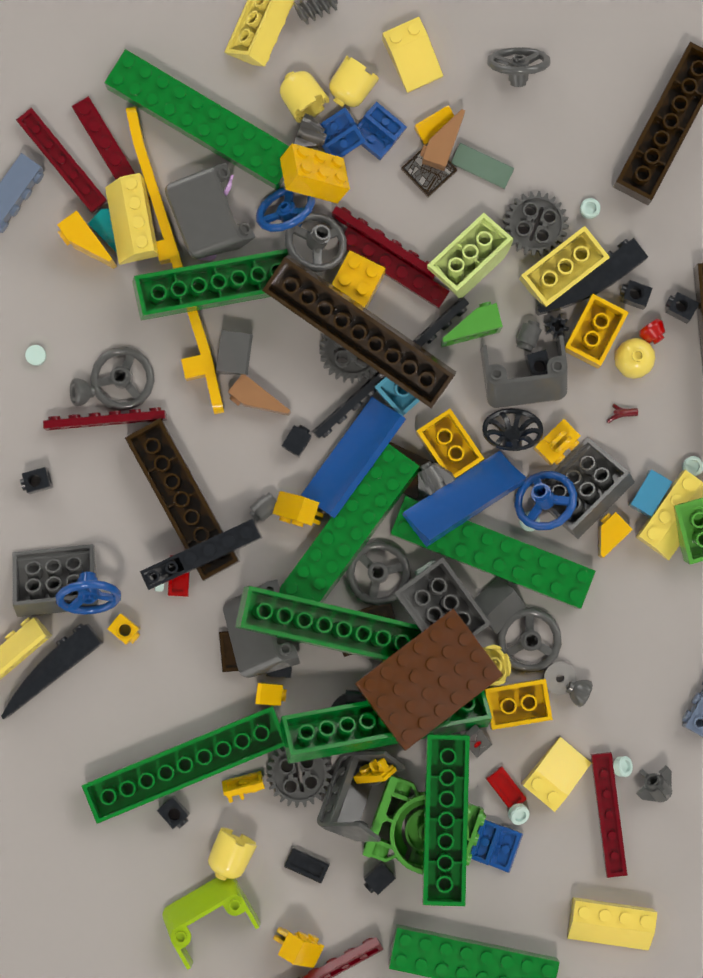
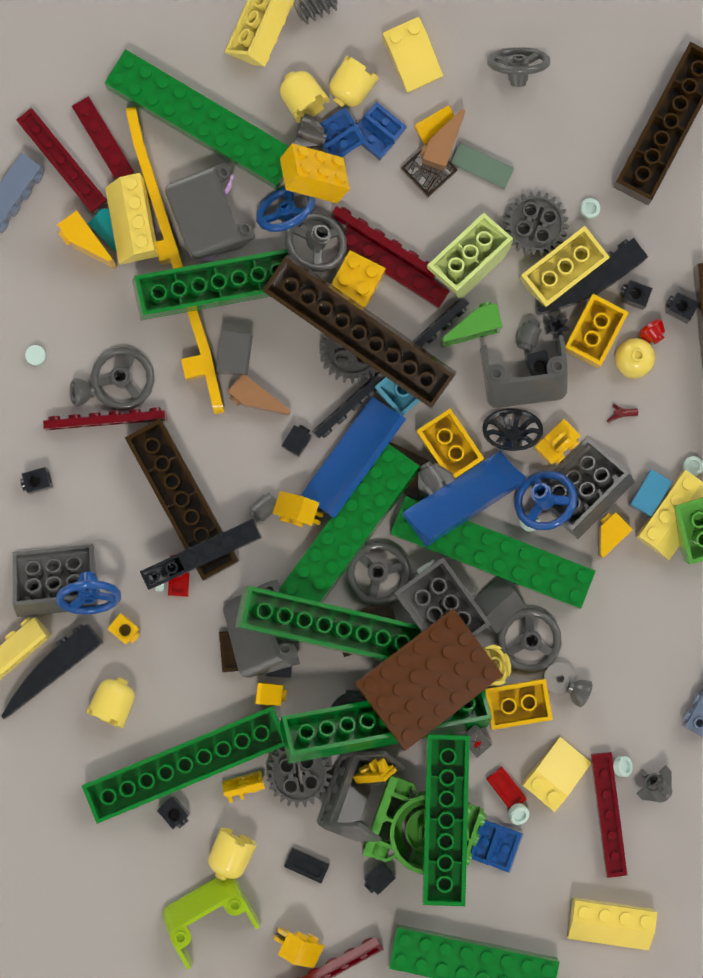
(112, 702): none -> light yellow cylinder

